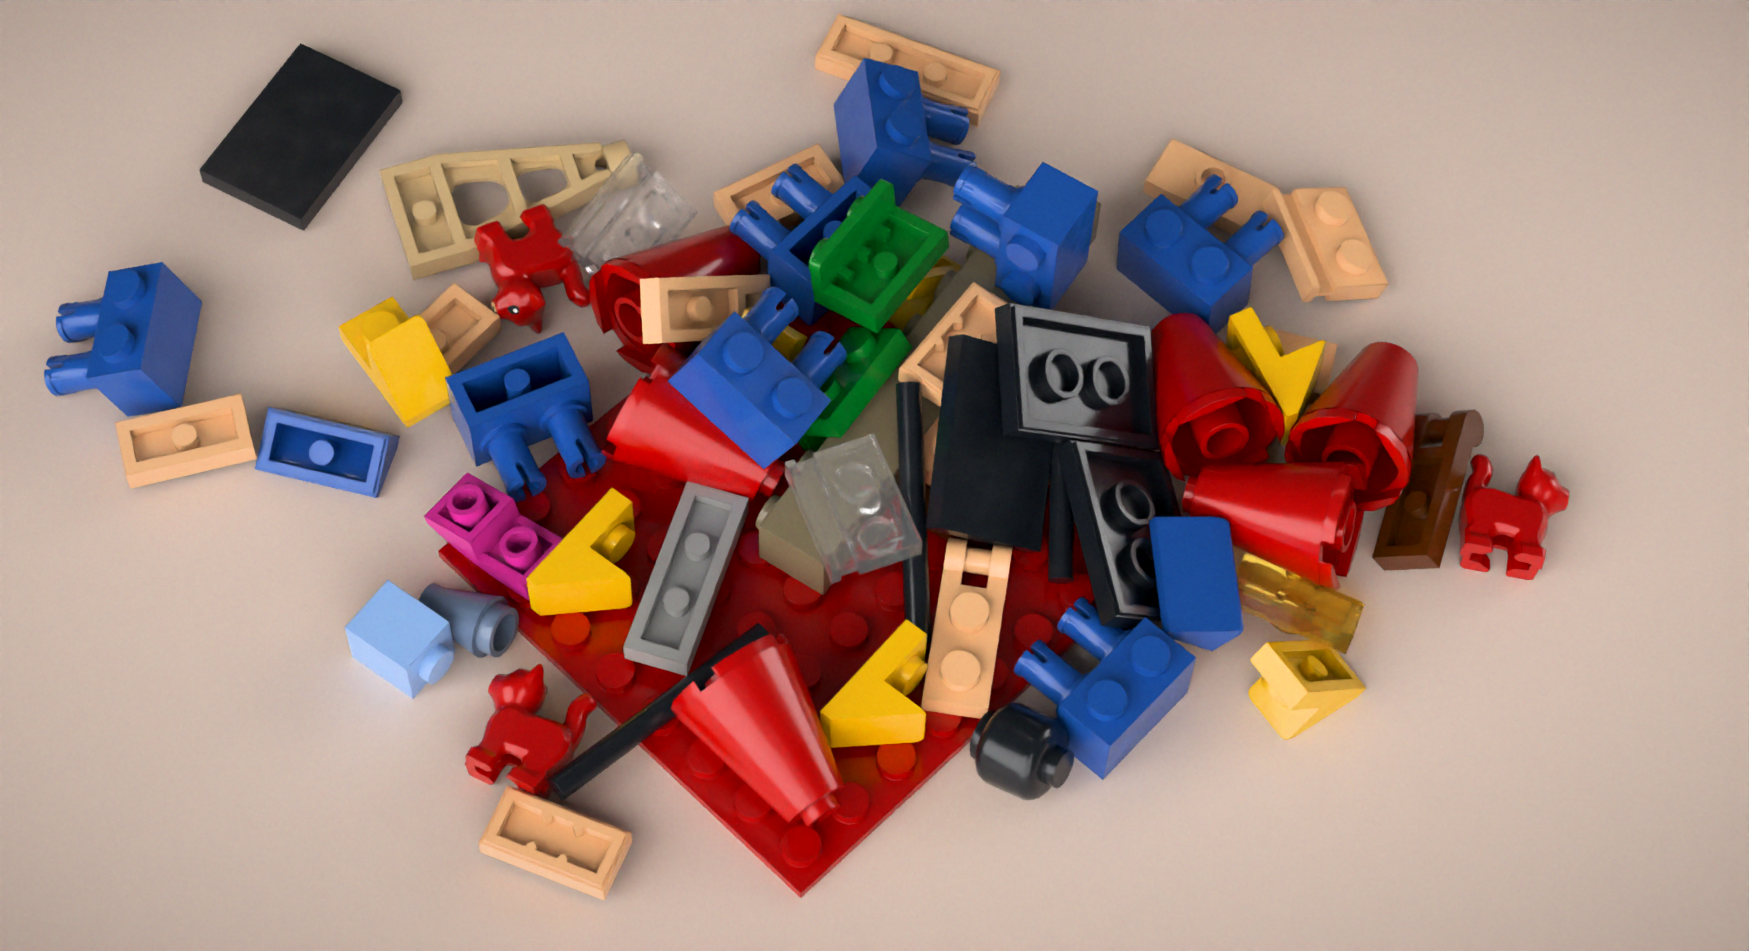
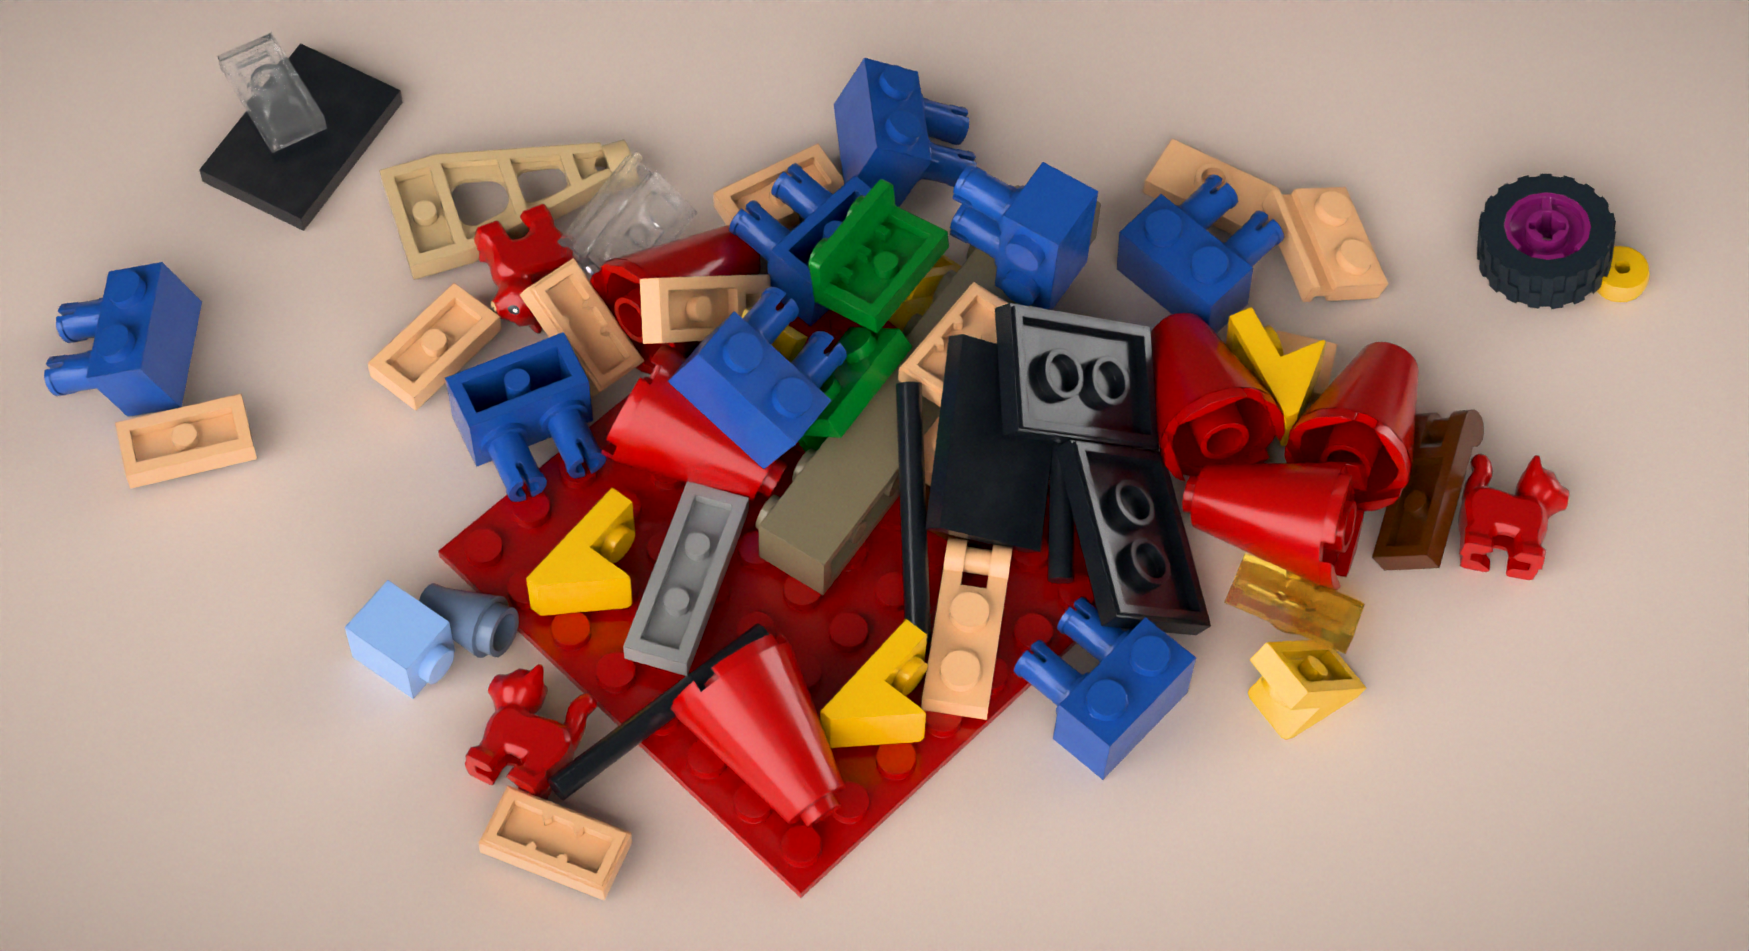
(272, 92): none -> clear plate
(326, 451): blue slope -> none
(399, 359): yellow slope -> none
(491, 532): dark pink slope -> none
(571, 305): none -> light nougat plate
(853, 508): clear plate -> none
(941, 74): light nougat tile -> none
(1021, 751): black head -> none
(1196, 580): blue slope -> none
(1539, 269): none -> black wheel
(1627, 275): none -> yellow piece

